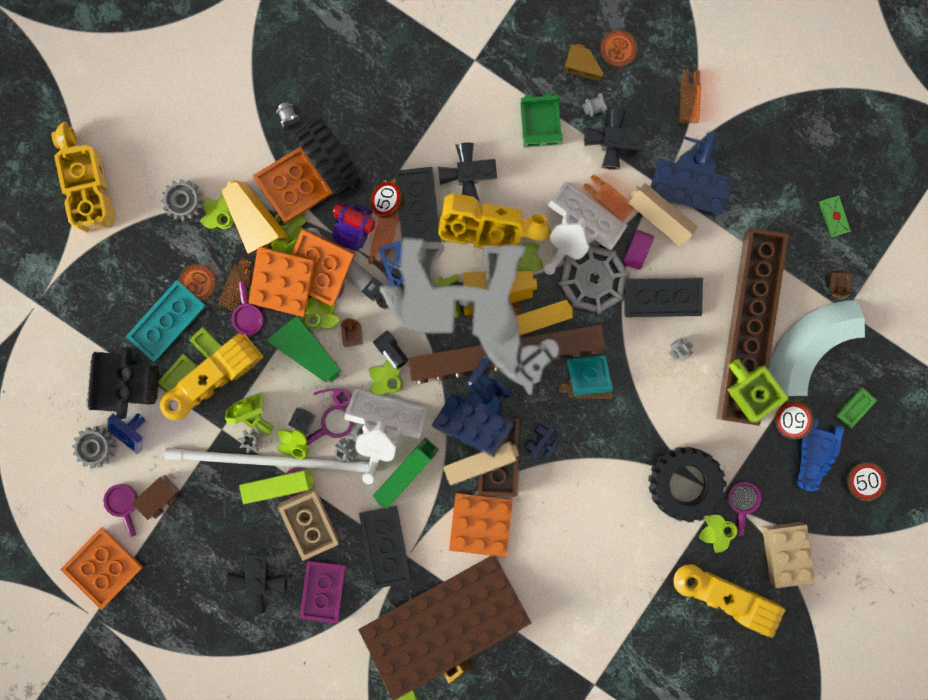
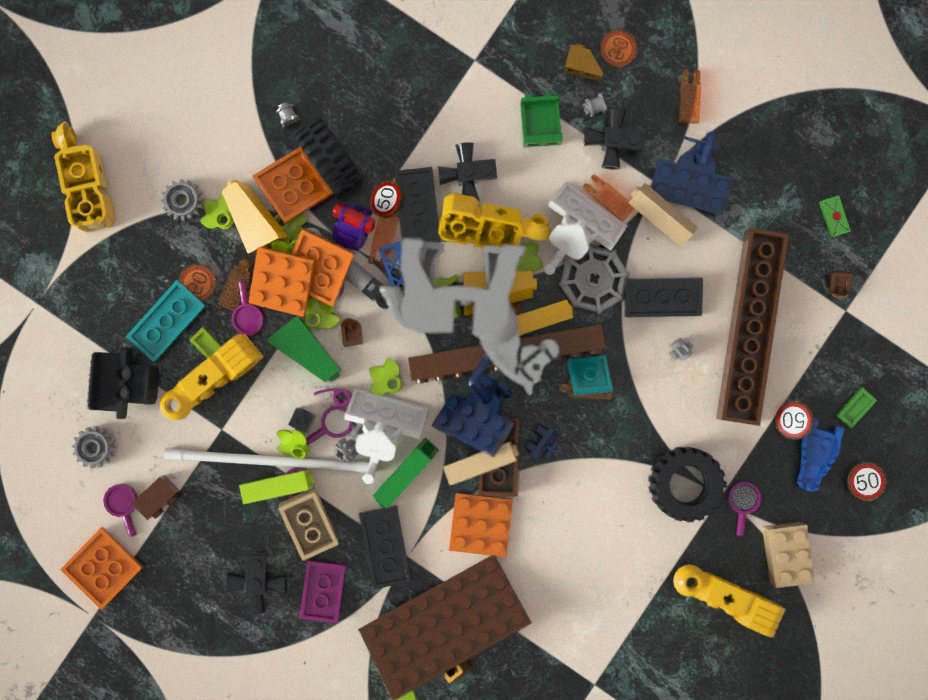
(127, 432): clear blue tile -> none
(177, 372): lime tile -> none
(244, 439): light grey gear -> none
(249, 412): lime piece -> none
(388, 346): black piece -> none
(638, 249): magenta panel -> none
(715, 533): lime plate -> none
(744, 391): lime brick -> none
(809, 340): light aqua brick -> none

